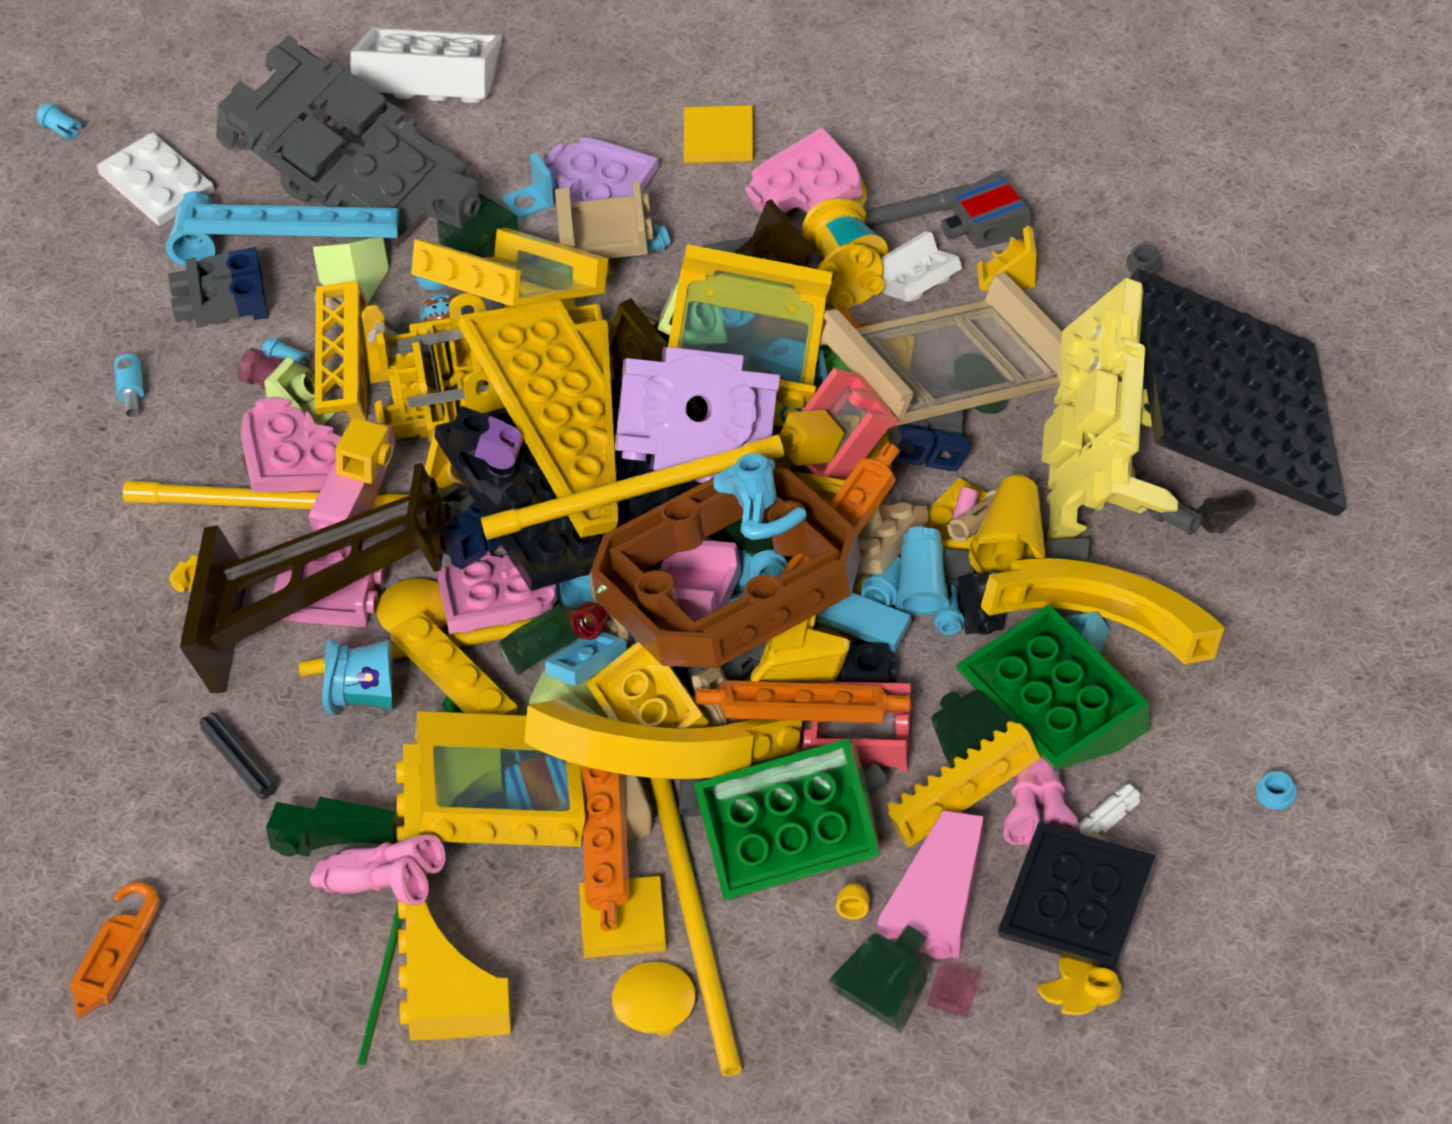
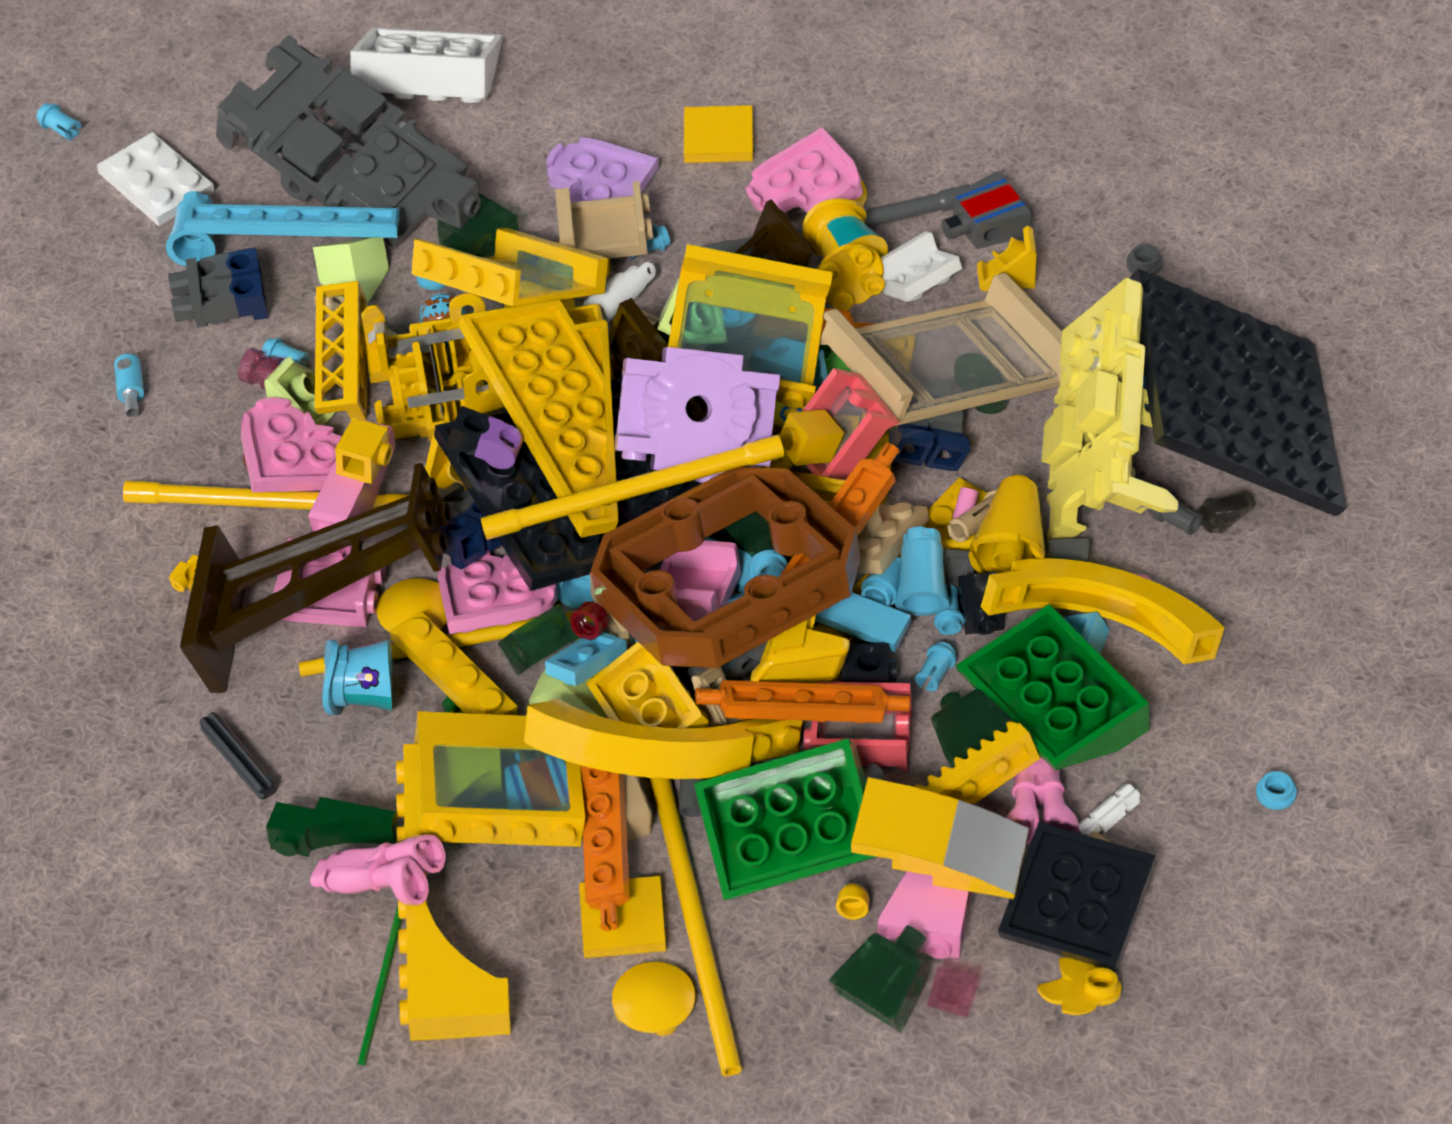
(113, 951): orange plate -> none
(540, 190): medium azure bracket -> none
(621, 288): none -> white piece
(754, 487): medium azure piece -> none
(939, 659): none -> medium azure pin
(940, 838): none -> yellow slope

